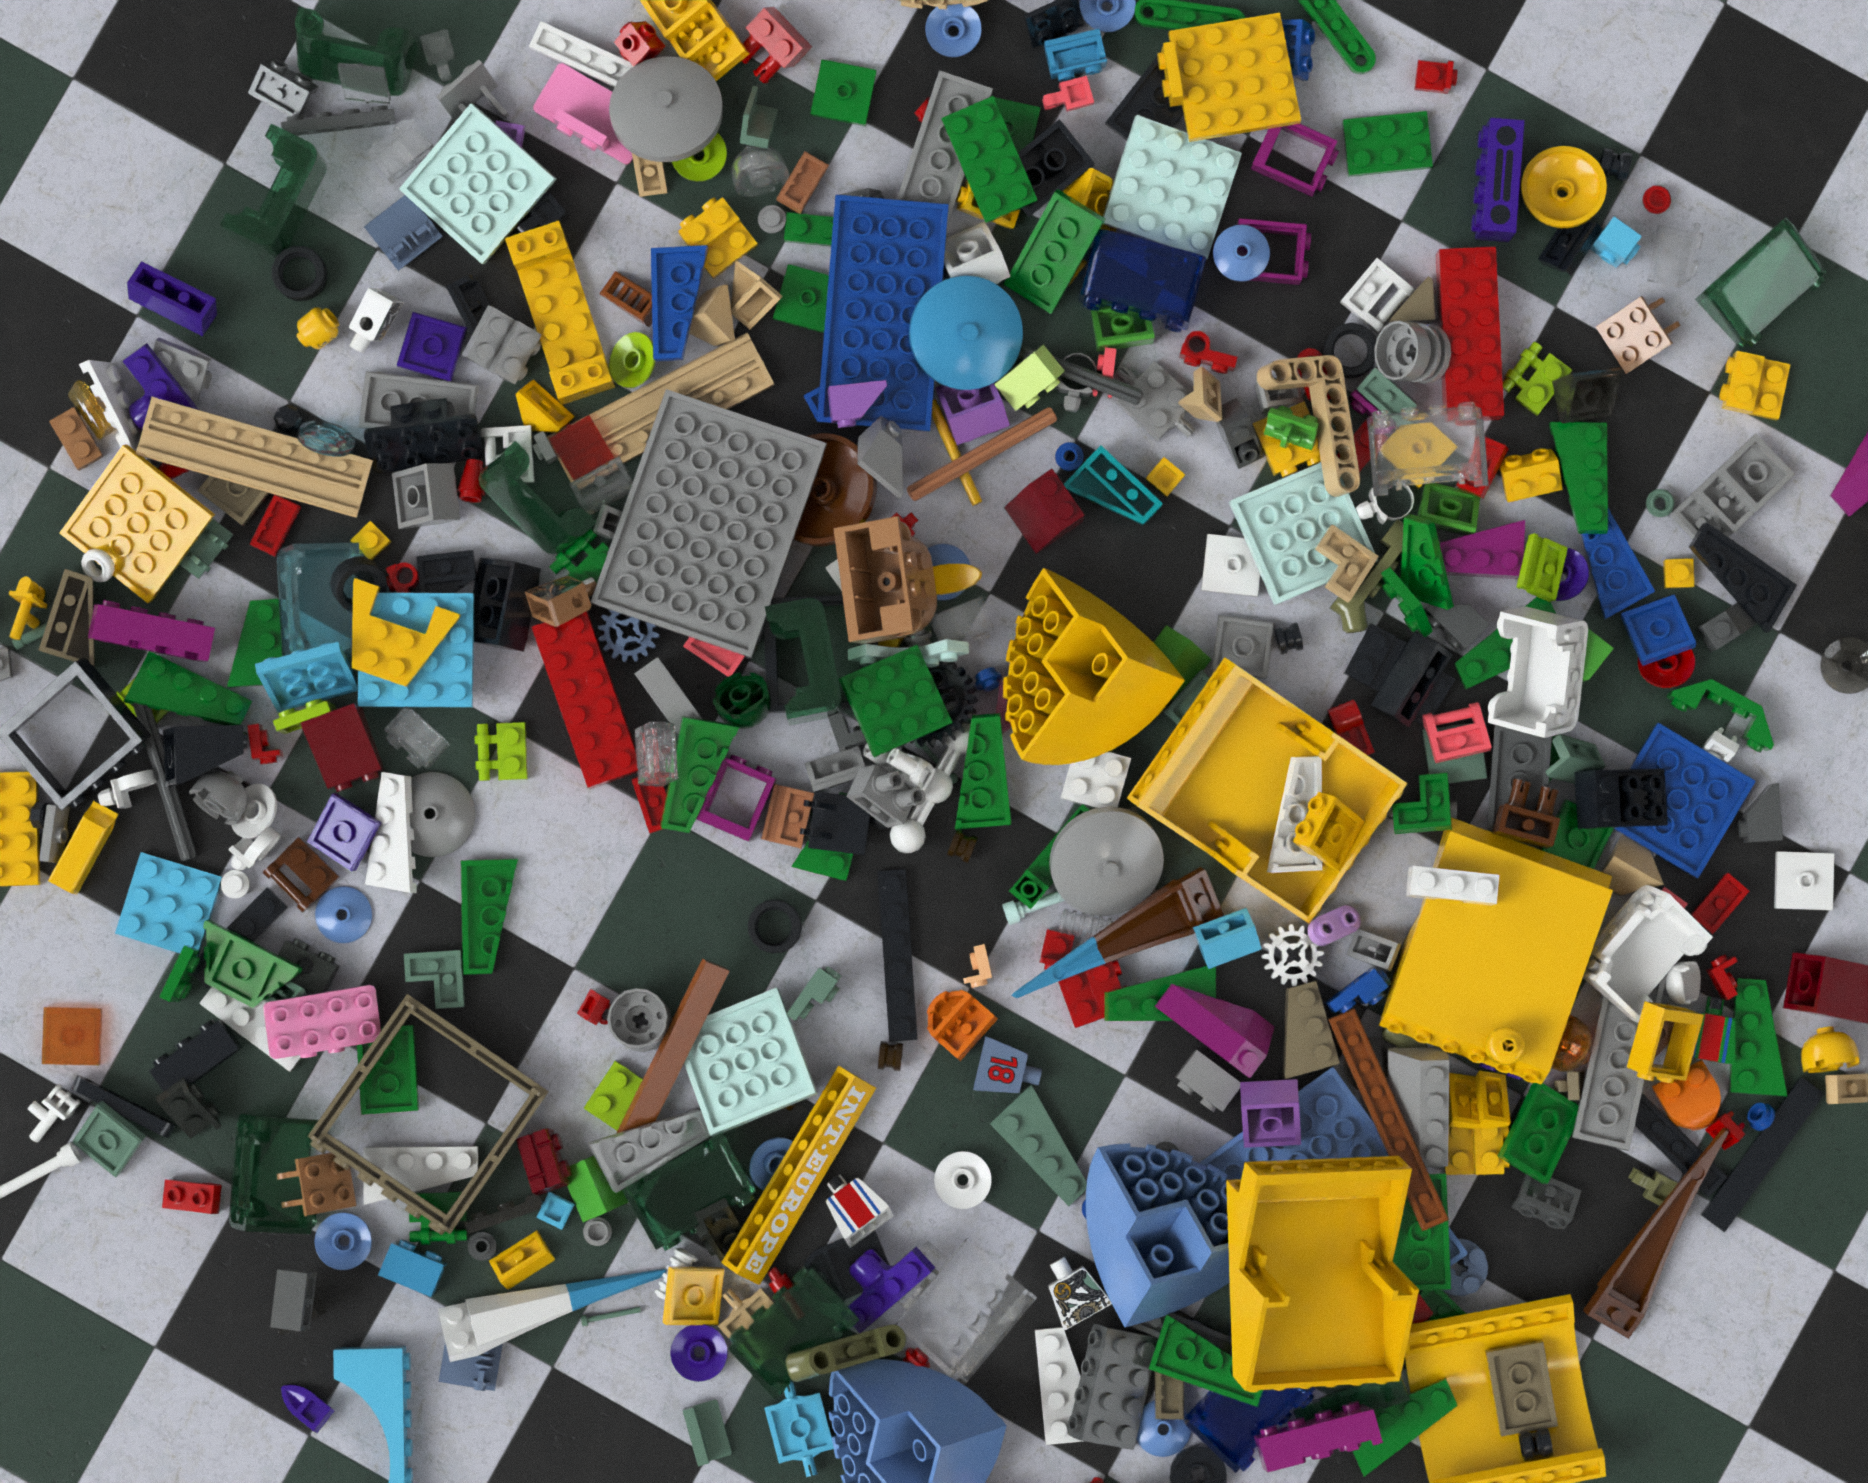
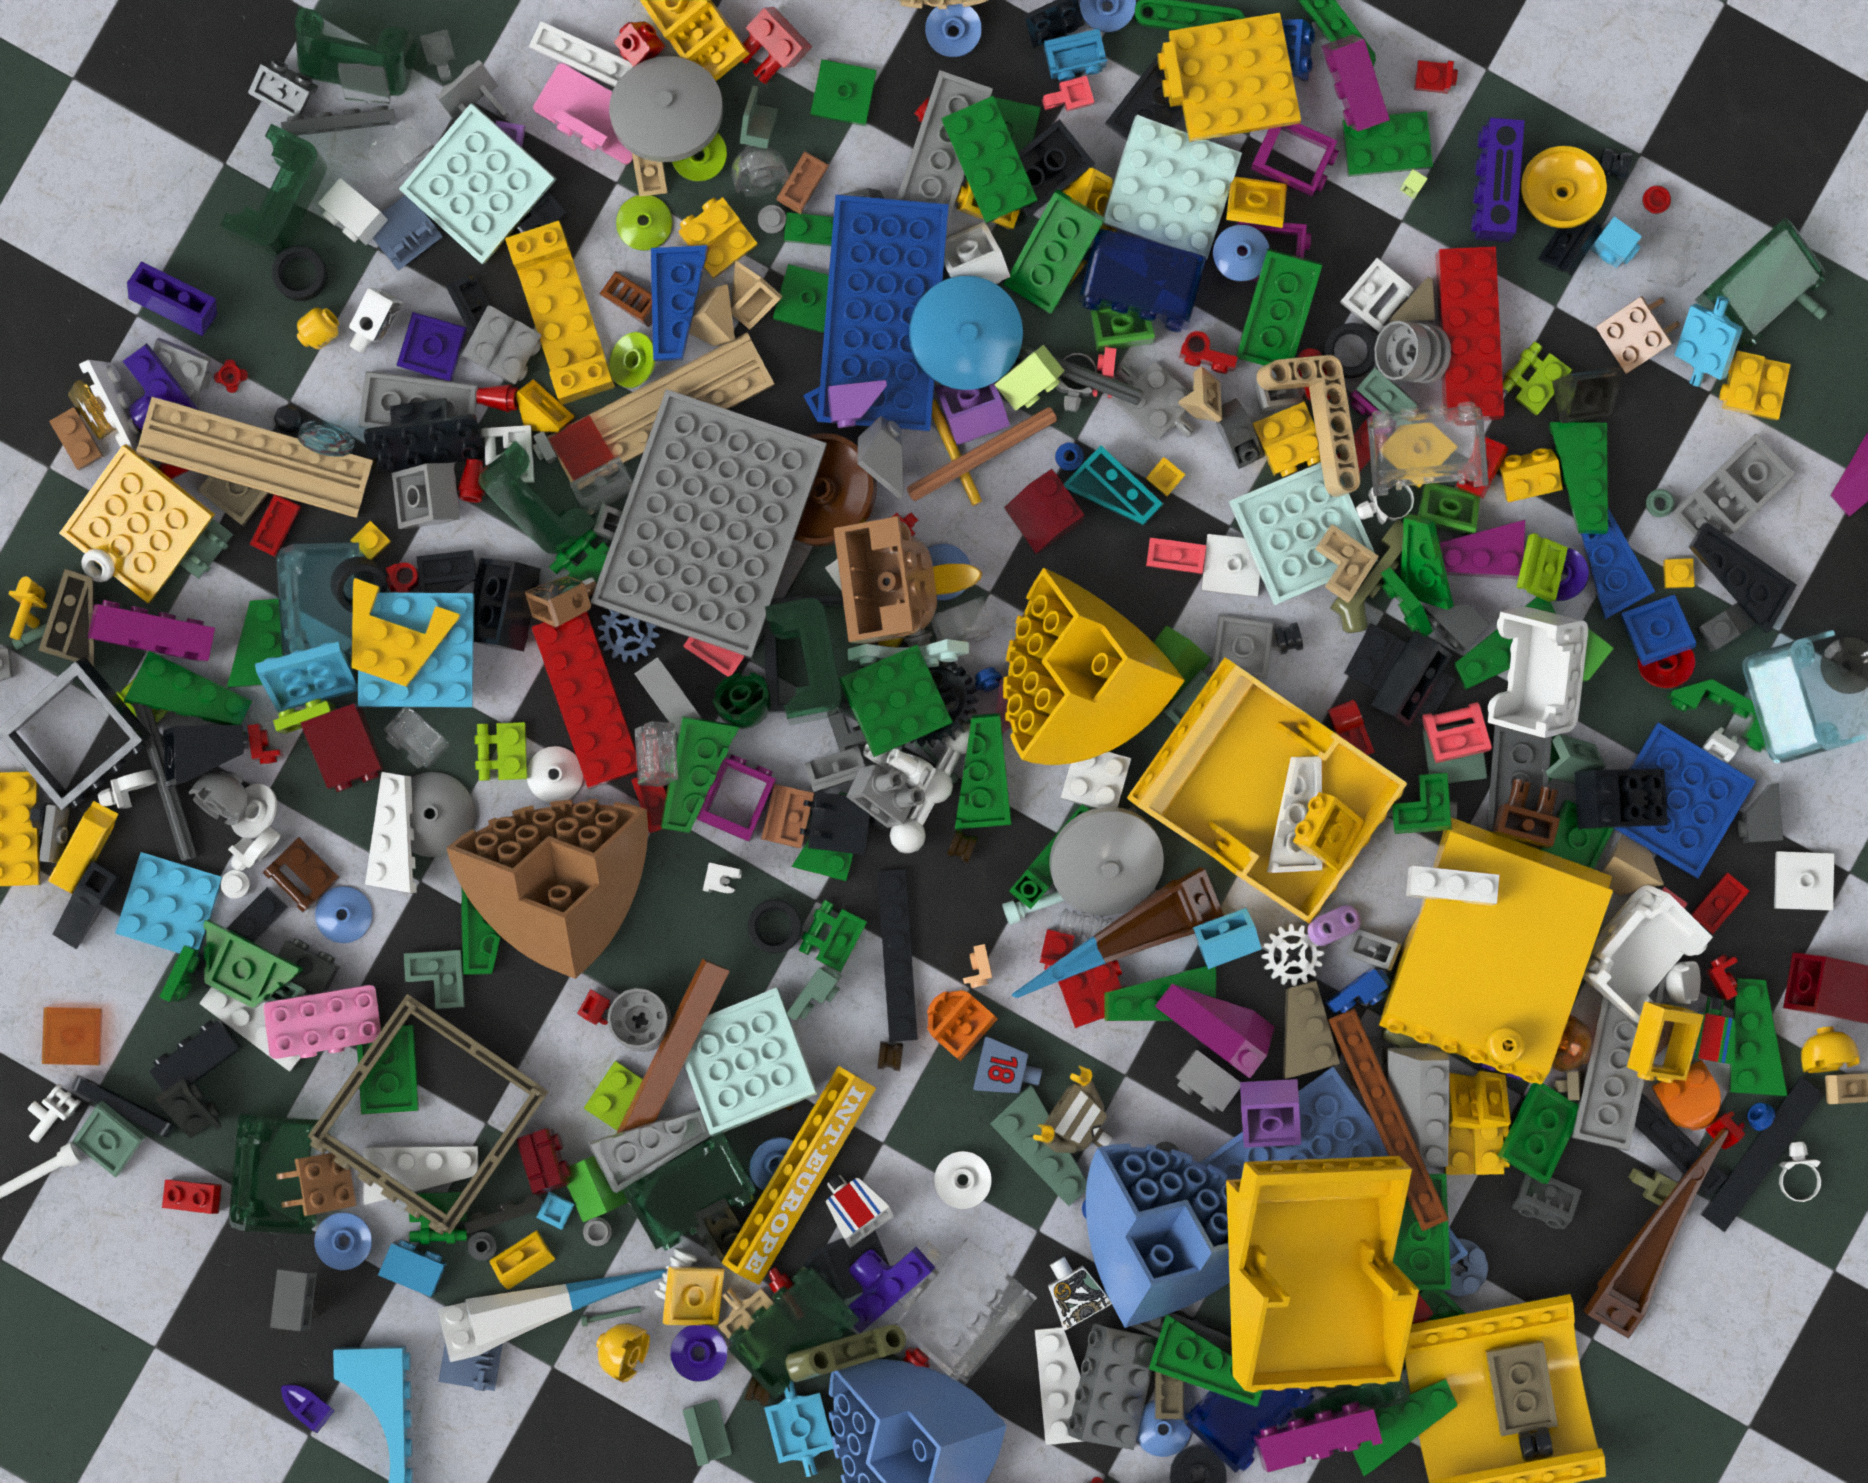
(86, 903): none -> black slope
(230, 368): none -> red plate
(344, 832): plate -> none
(352, 211): none -> white brick
(498, 397): none -> red cone
(555, 877): none -> medium nougat brick
(569, 777): none -> white dish
(621, 1349): none -> yellow cylinder
(647, 236): none -> lime dish
(716, 878): none -> white hinge
(757, 1392): none -> dark brown wheel
(840, 940): none -> green plate
(1076, 1118): none -> torso
(1176, 555): none -> coral plate
(1256, 202): none -> yellow plate
(1278, 308): none -> green plate
(1291, 428): bright green hips -> none
(1355, 82): none -> magenta wedge
(1413, 184): none -> yellowish green piece
(1708, 341): none -> medium azure plate
(1784, 704): none -> clear light blue windscreen
(1797, 1151): none -> white piece
(1811, 305): none -> sand green wheel

